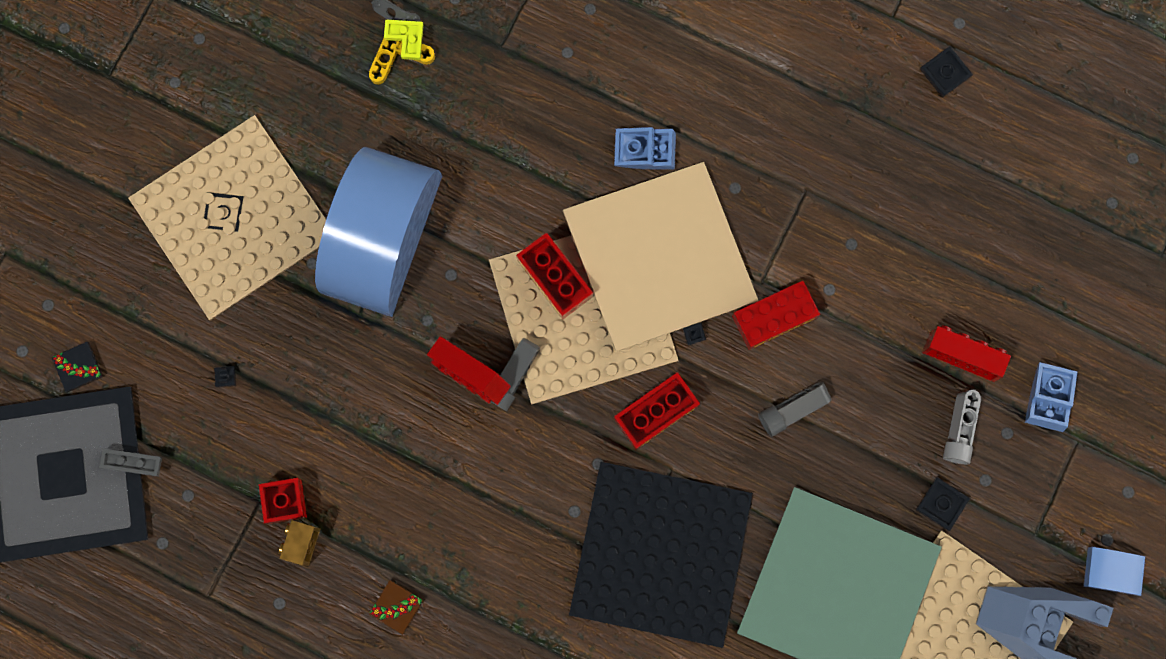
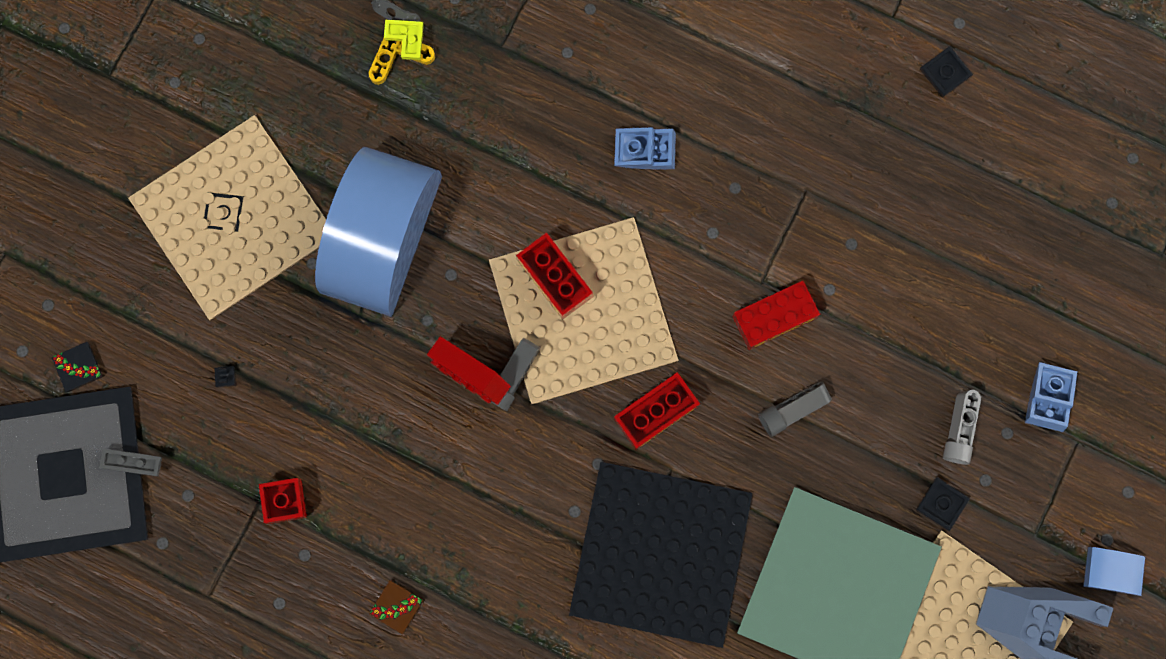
(299, 543): pearl gold brick -> none
(660, 256): tan baseplate -> none
(694, 333): black tile -> none
(966, 353): red brick -> none

